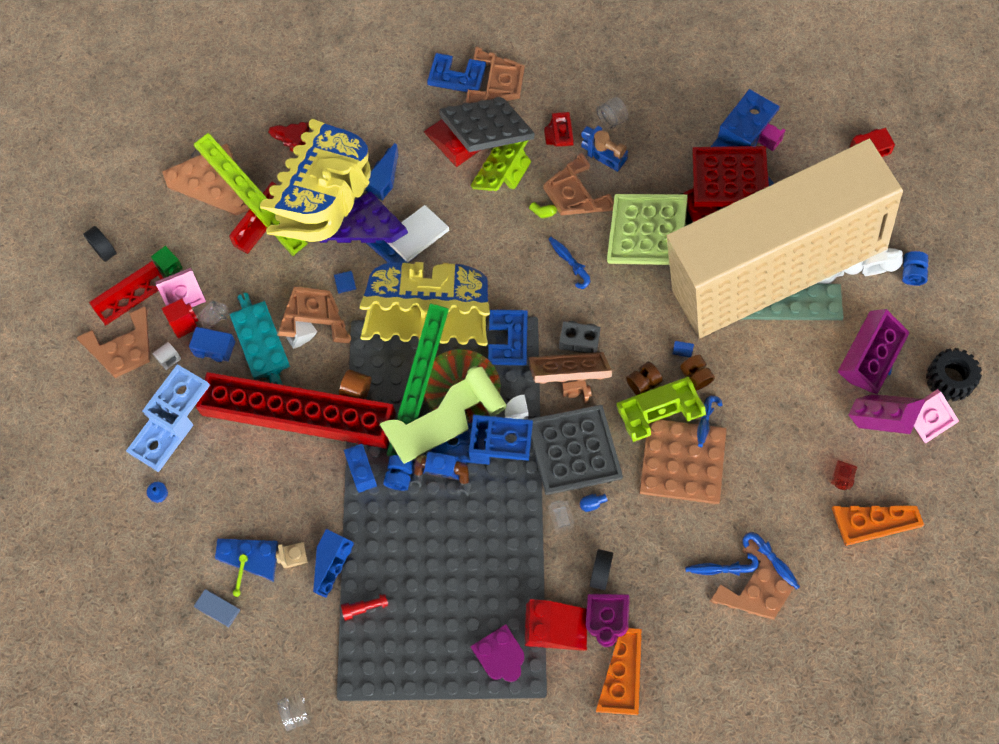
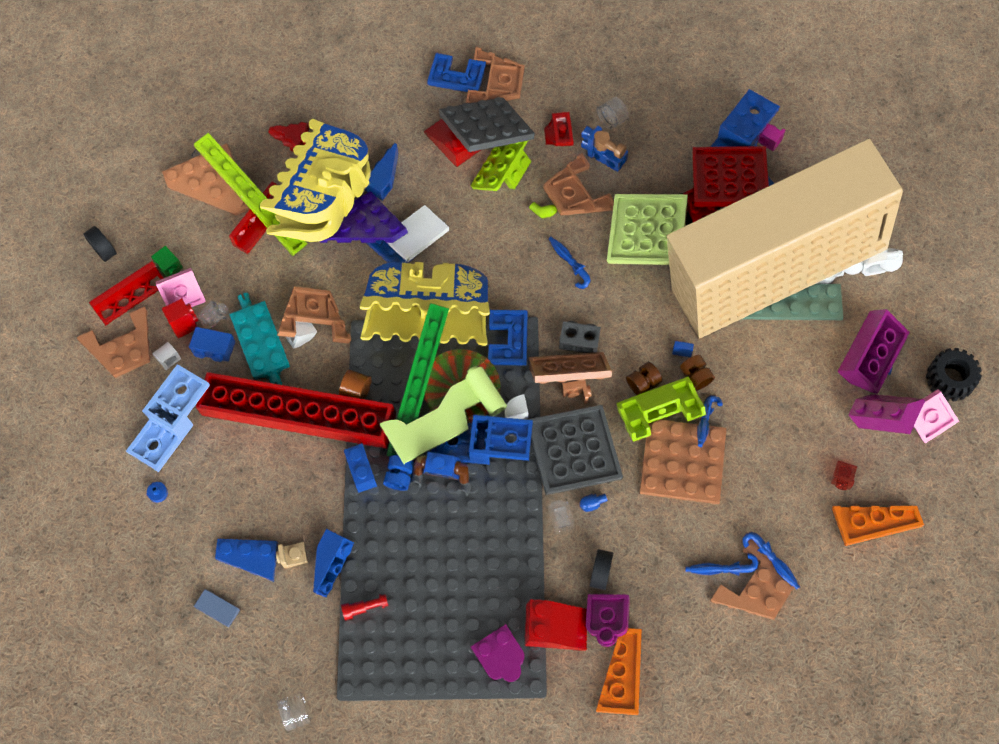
(243, 558): lime hinge -> none
(345, 282): blue tile -> none
(880, 139): red brick -> none
(915, 268): blue wheel -> none

